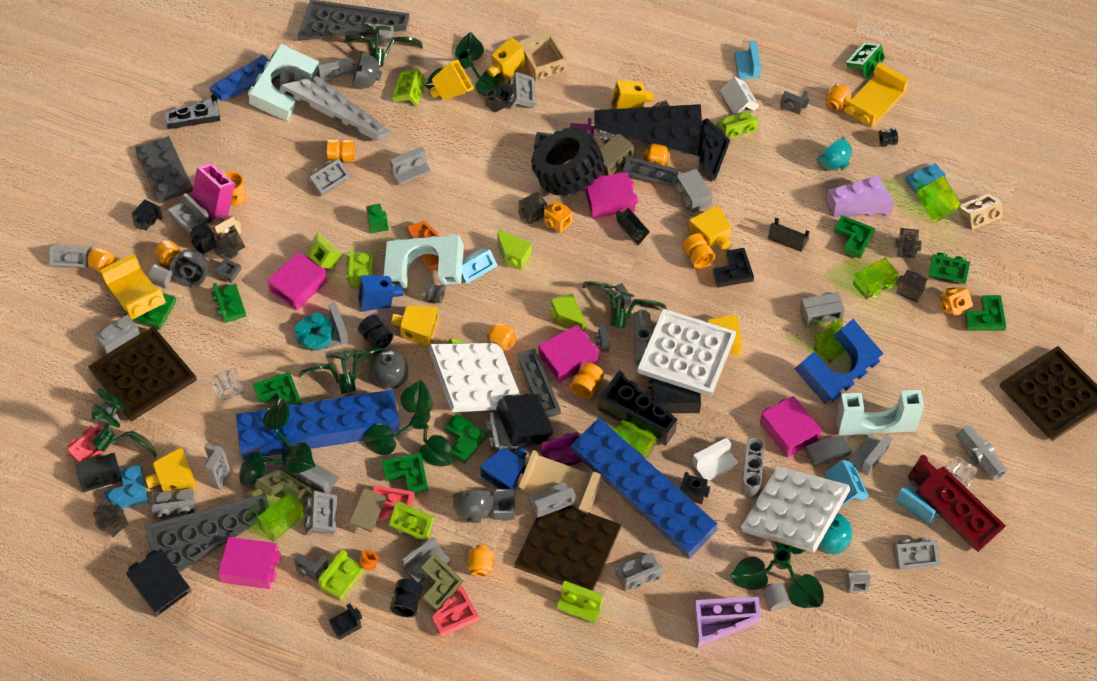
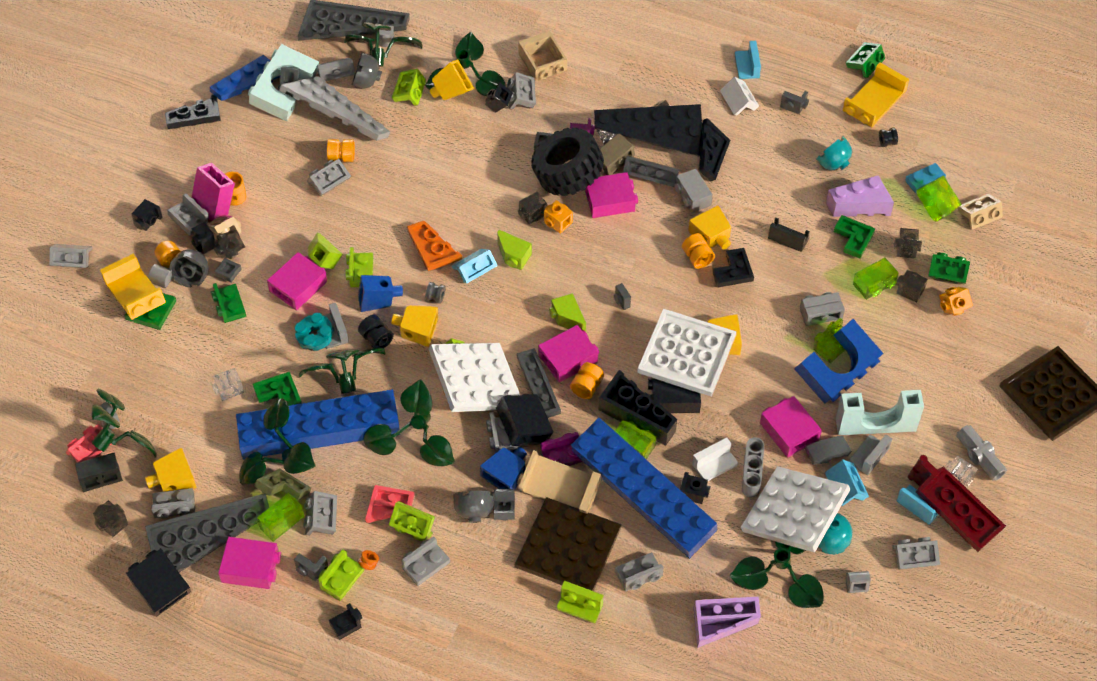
(100, 258): light orange head -> none
(116, 334): light grey brick -> none
(133, 489): dark azure plate -> none
(142, 373): dark brown plate -> none
(164, 169): dark grey plate -> none
(216, 465): light grey bracket -> none
(318, 479): light grey panel -> none
(367, 511): dark tan panel -> none
(377, 218): green brick -> none
(388, 369): dark grey cylinder -> none
(403, 252): light aqua arch -> none
(406, 598): black wheel -> none
(407, 467): green plate -> none
(409, 166): light grey bracket -> none
(444, 582): olive plate -> none
(455, 613): coral wing -> none
(468, 435): green plate -> none
(480, 561): light orange head -> none
(502, 335): light orange head -> none
(507, 59): yellow torso -> none
(552, 499): light grey panel -> none
(602, 338): dark grey plate -> none
(618, 314): dark green plant -> none
(630, 95): yellow torso -> none
(632, 225): pearl dark grey hinge -> none
(642, 328): light grey piece -> none
(657, 154): light orange head -> none
(738, 124): lime bracket -> none
(776, 597): light grey brick -> none
(836, 96): light orange head -> none
(990, 319): green plate -> none

